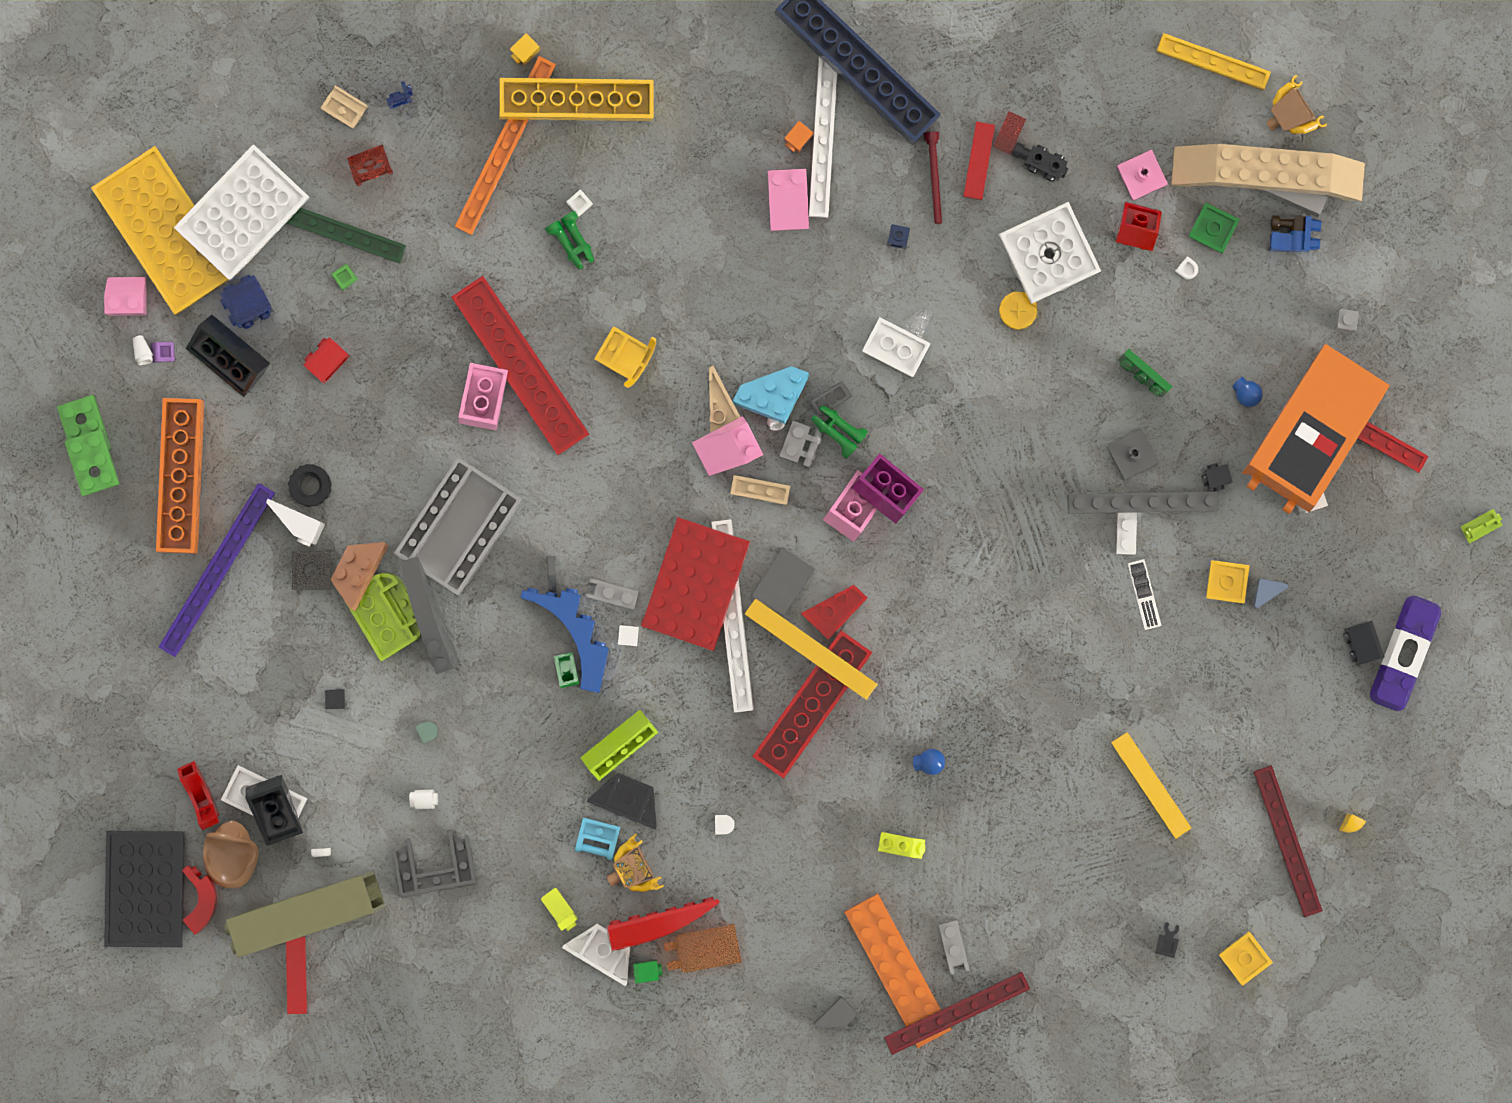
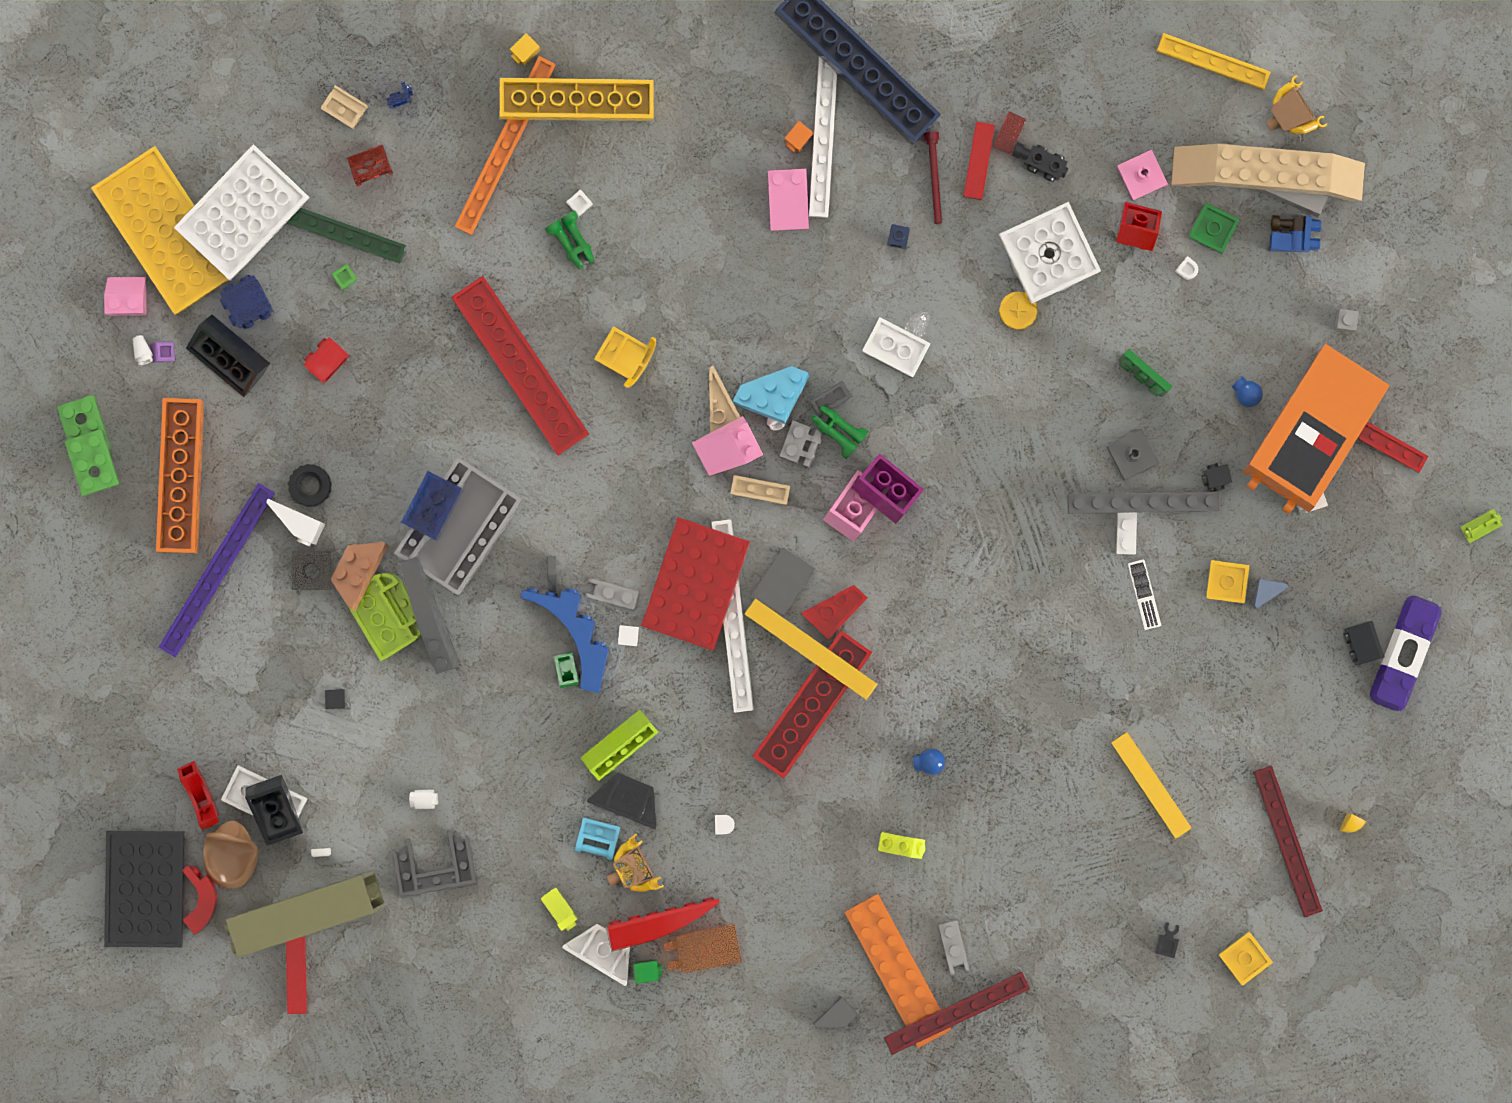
(427, 731): sand green tile -> none
(432, 505): none -> clear blue brick
(483, 396): bright pink slope -> none

